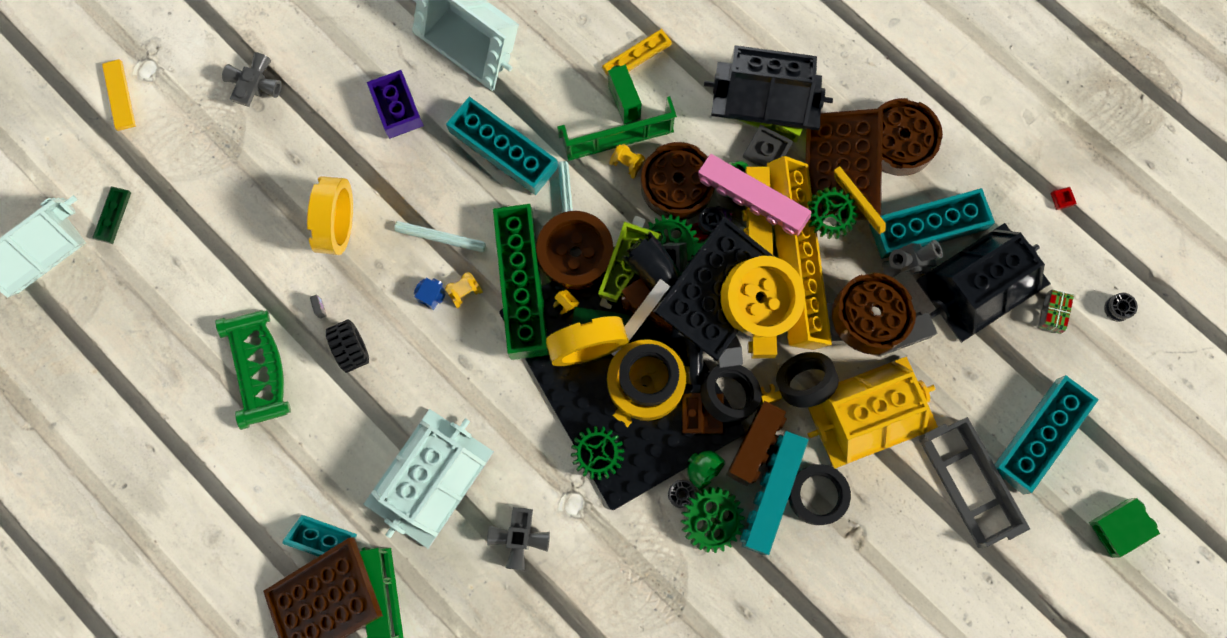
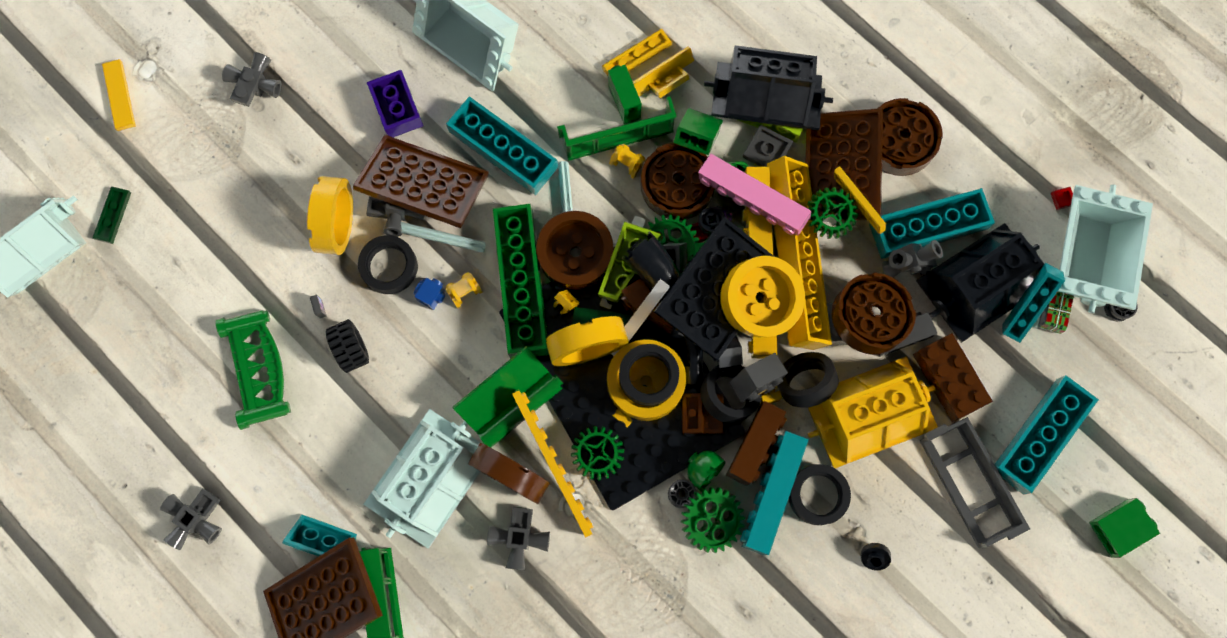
(191, 518): none -> dark grey brick
(378, 244): none -> black tyre
(391, 212): none -> dark grey brick
(421, 181): none -> reddish brown plate
(491, 406): none -> green door
(509, 473): none -> reddish brown brick
(557, 470): none -> yellow plate
(666, 75): none -> yellow bracket
(698, 131): none -> green brick
(758, 378): none -> dark grey brick
(875, 556): none -> black plate
(953, 377): none -> reddish brown brick
(1033, 302): none -> teal brick
(1105, 248): none -> light aqua piece

